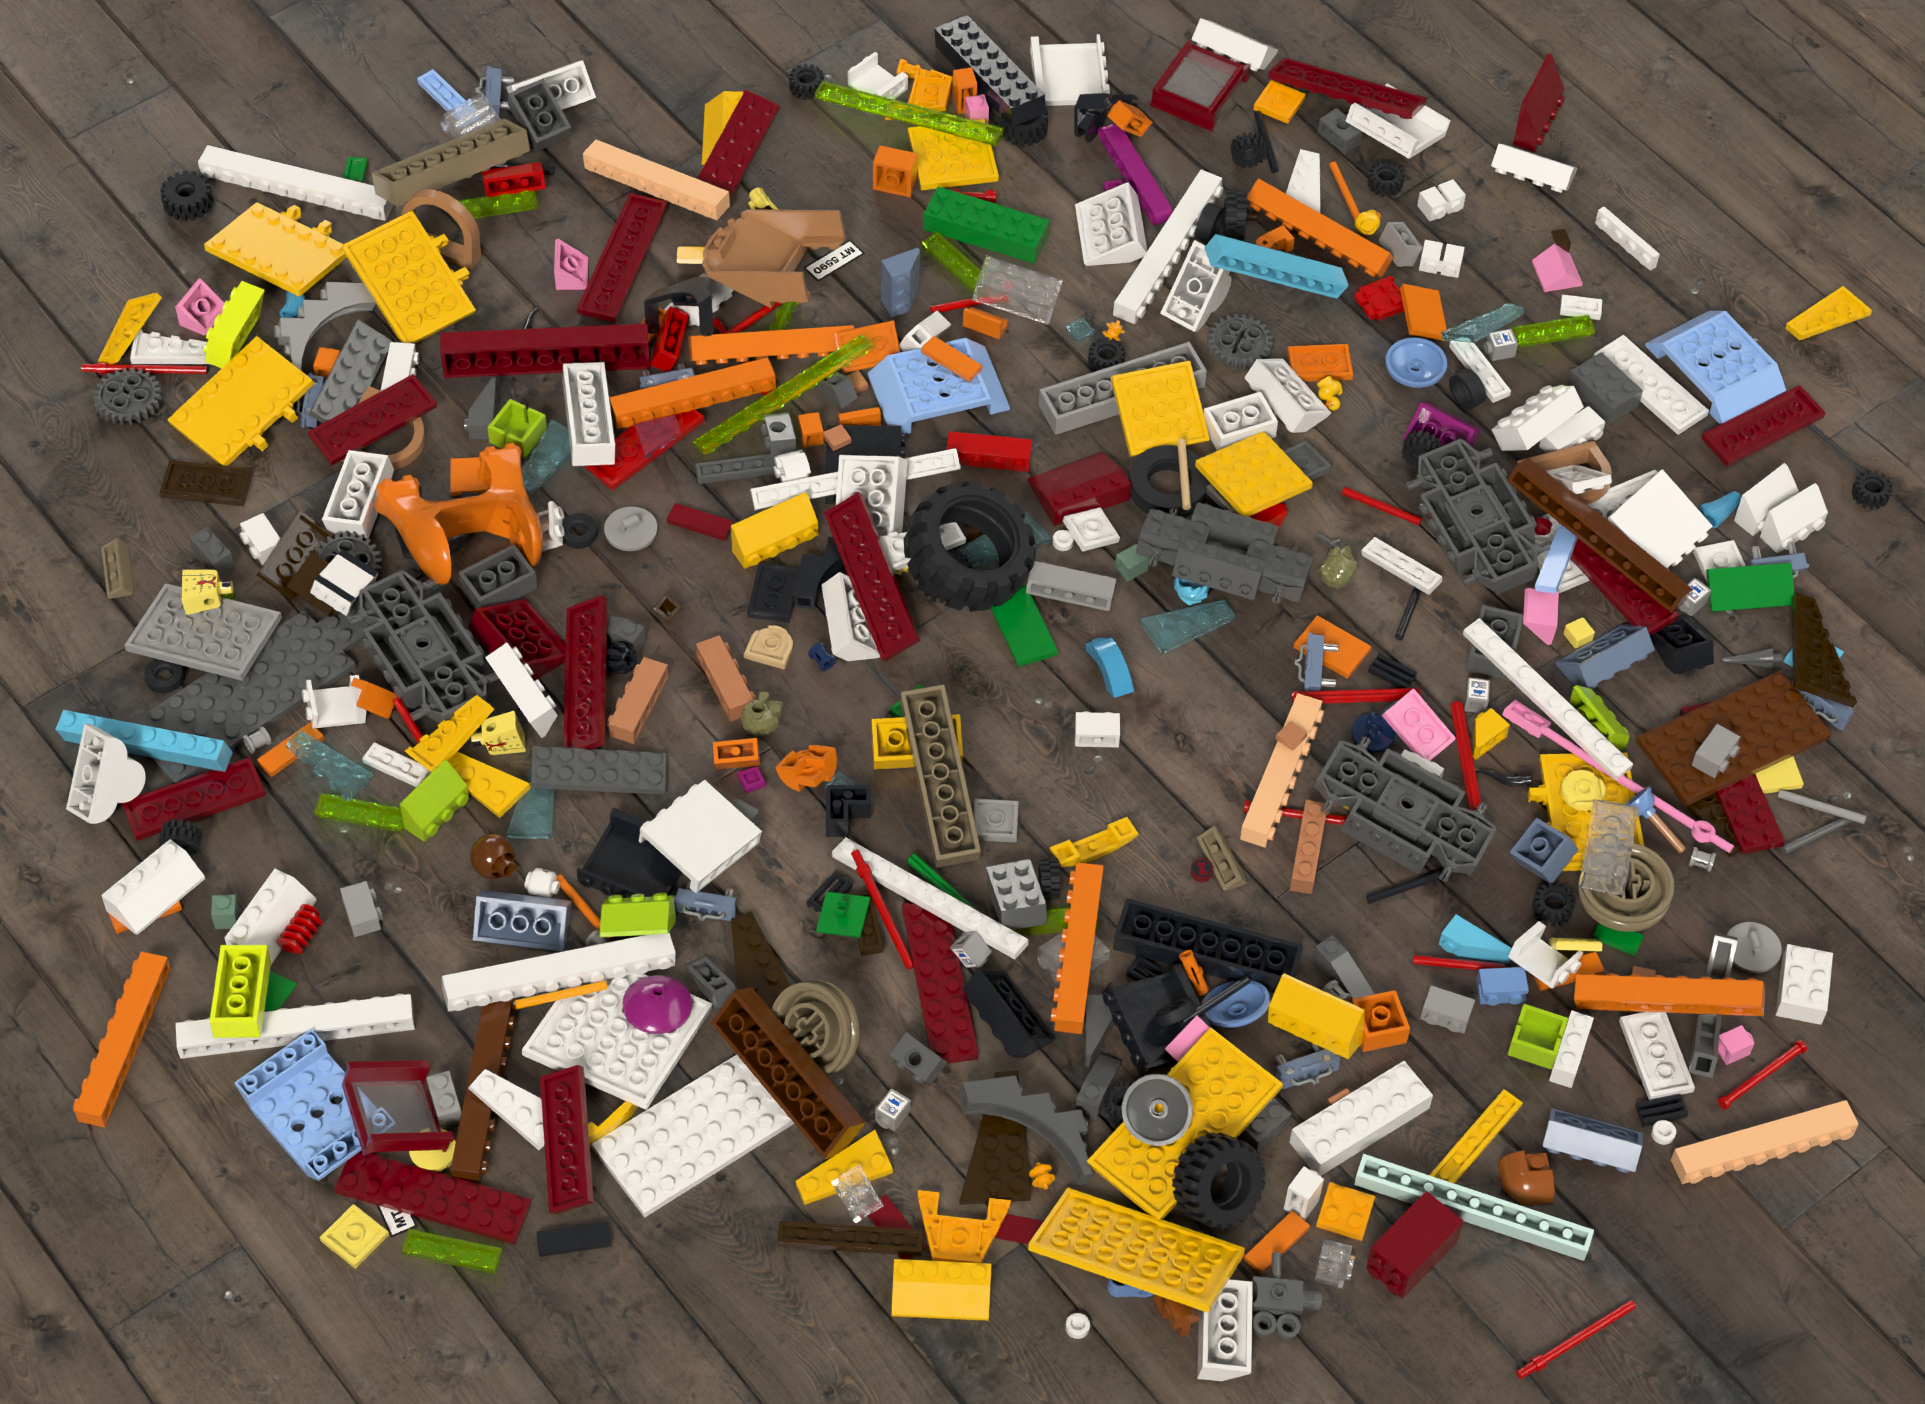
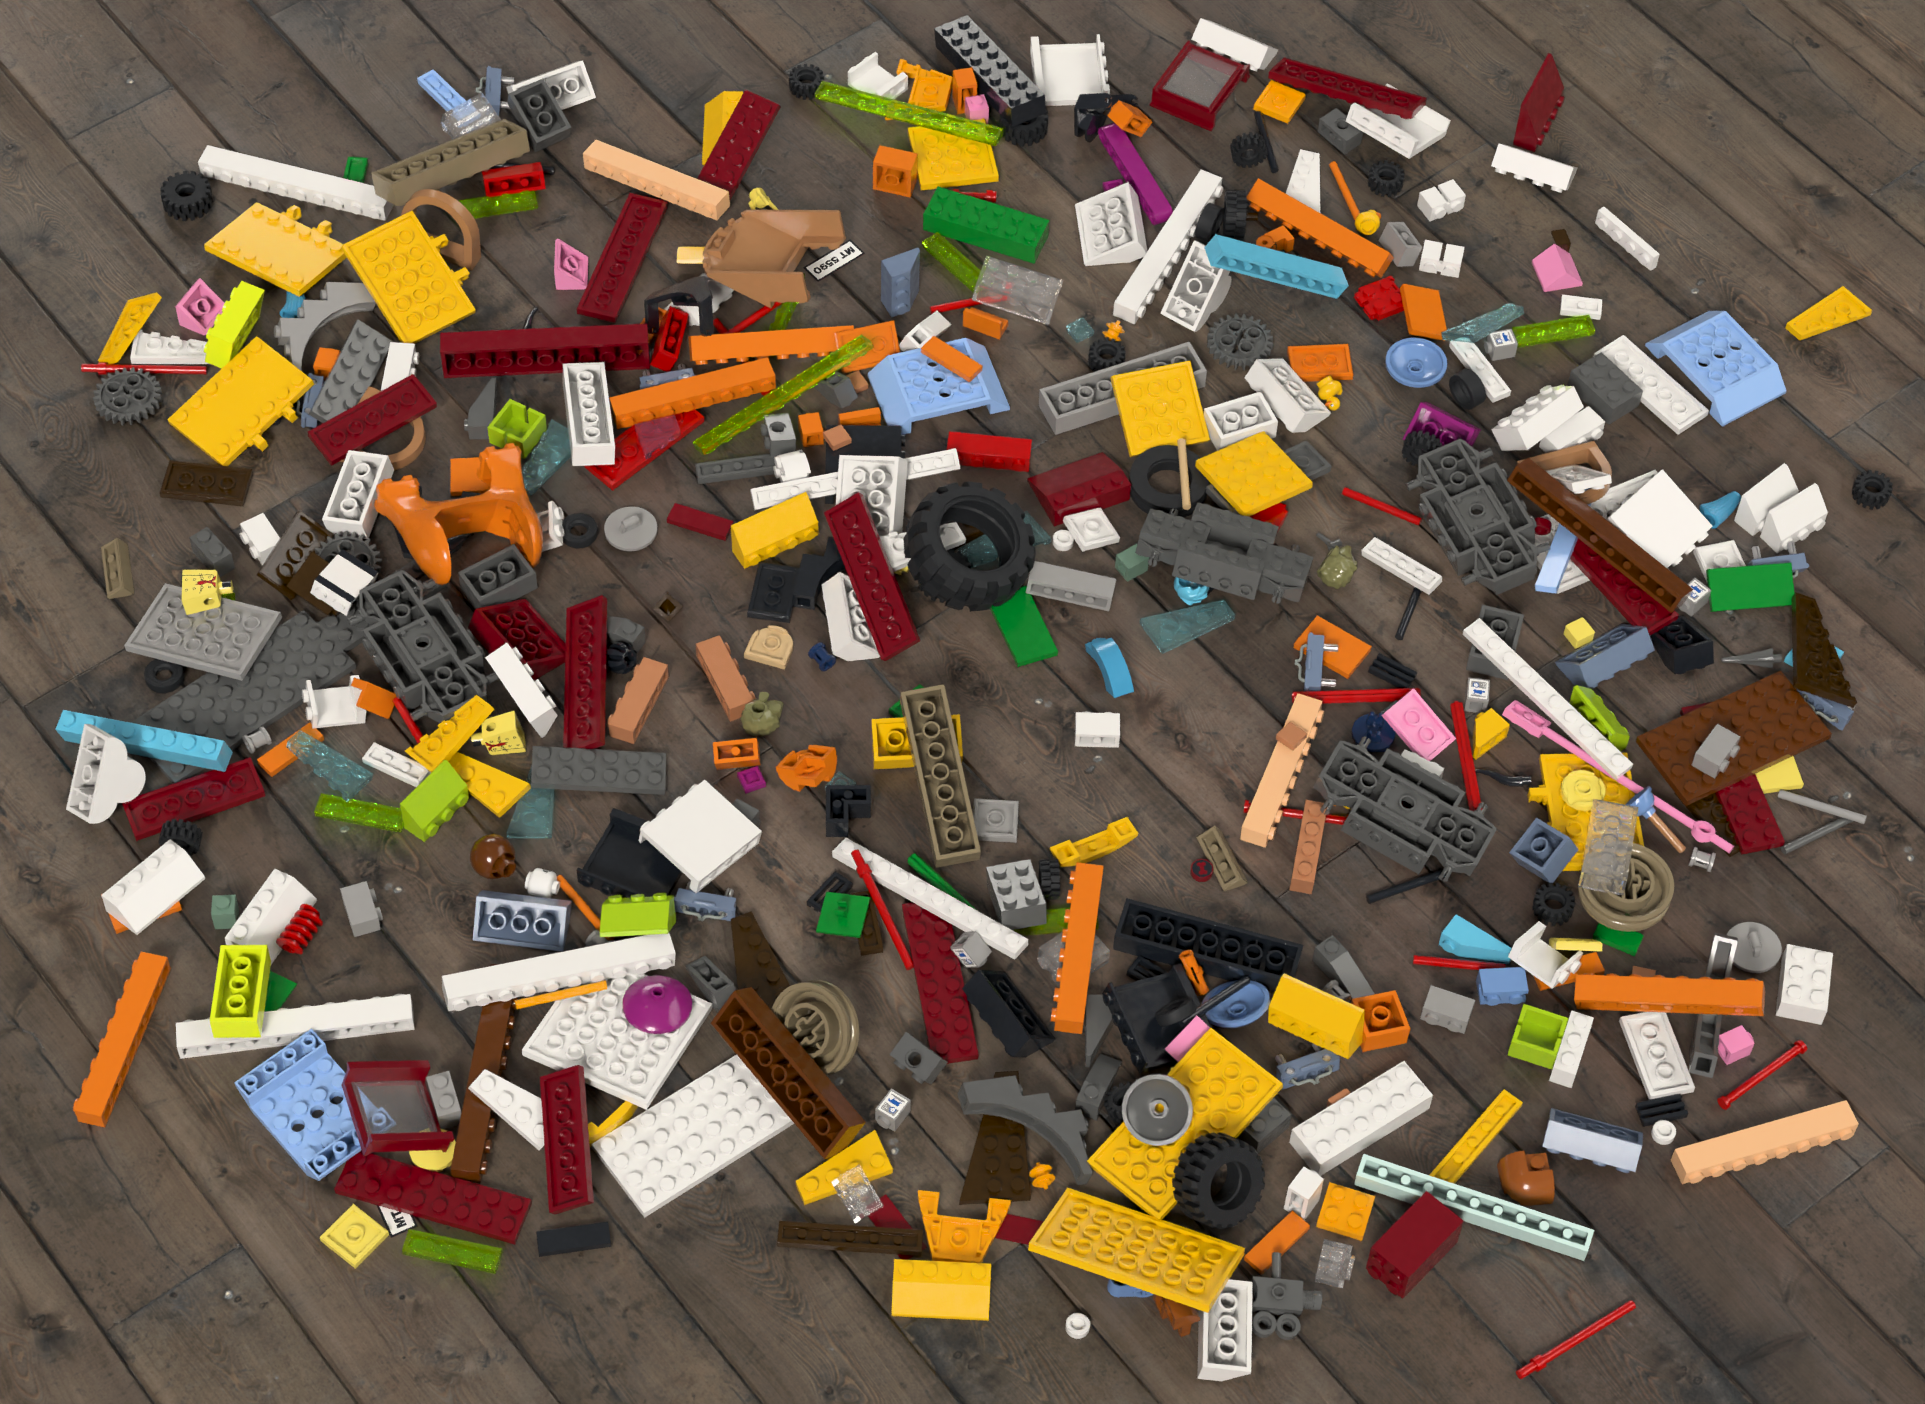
(1541, 613): bright pink slope -> none
(1763, 425): dark red plate -> none

